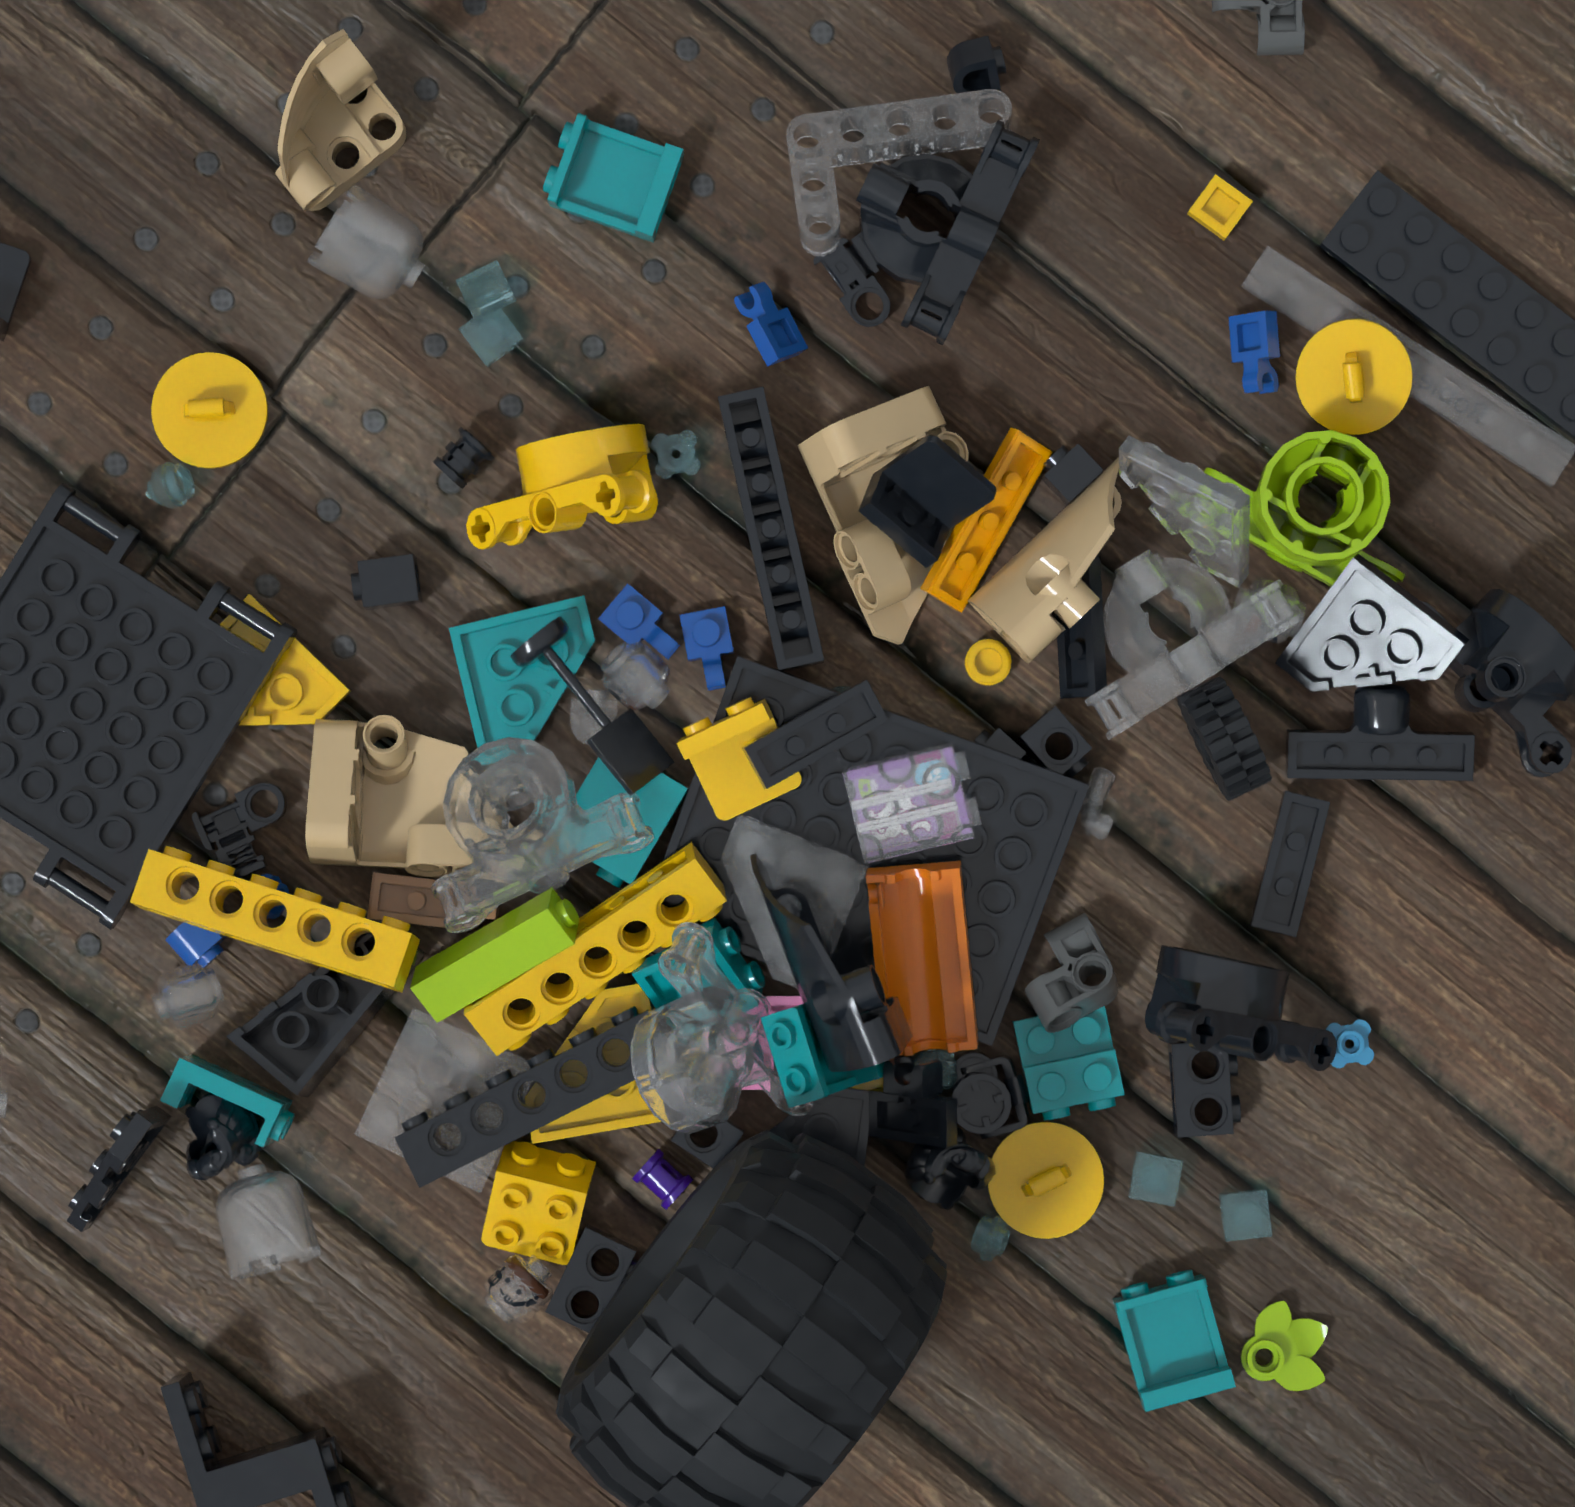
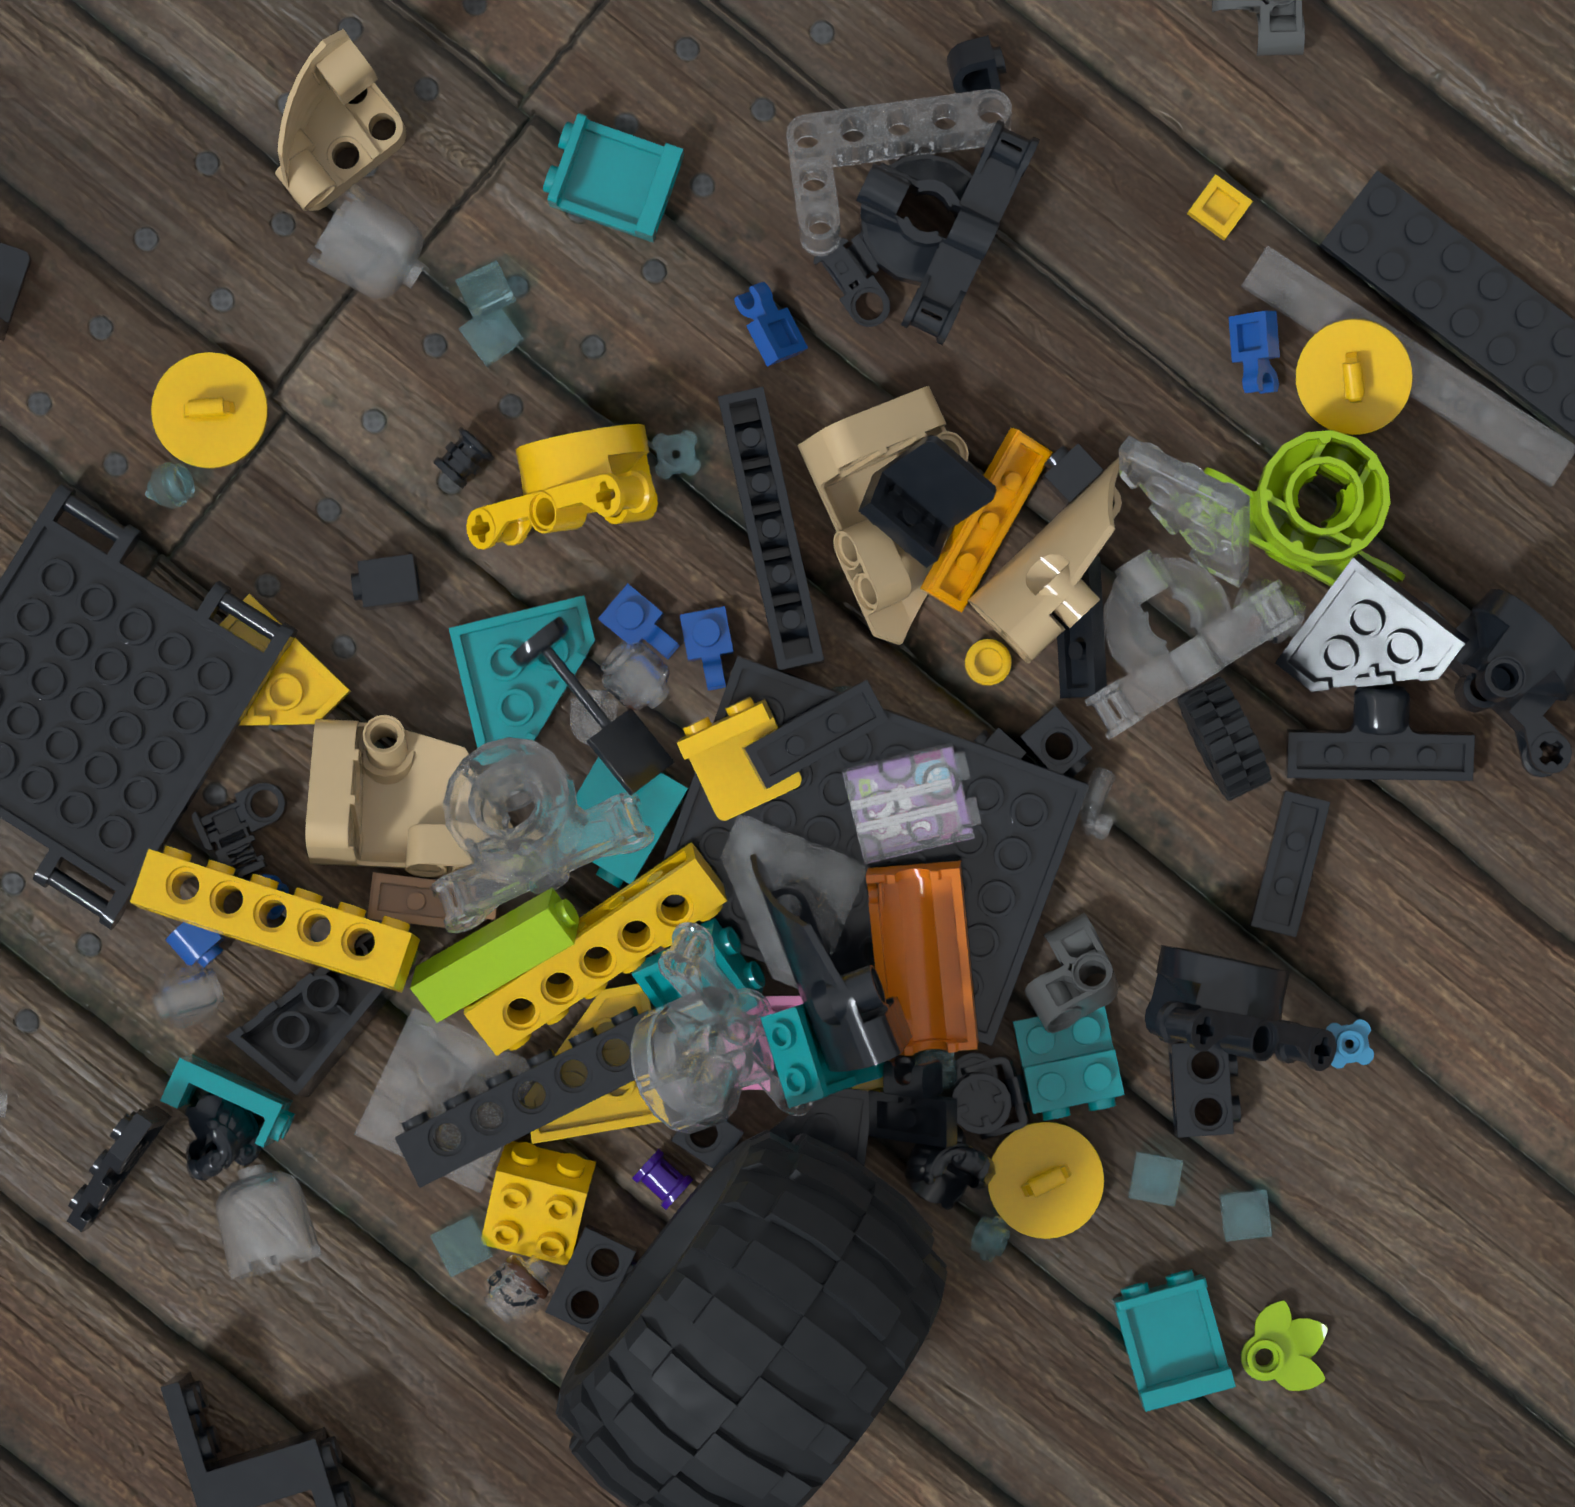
(461, 1245): none -> clear light blue tile

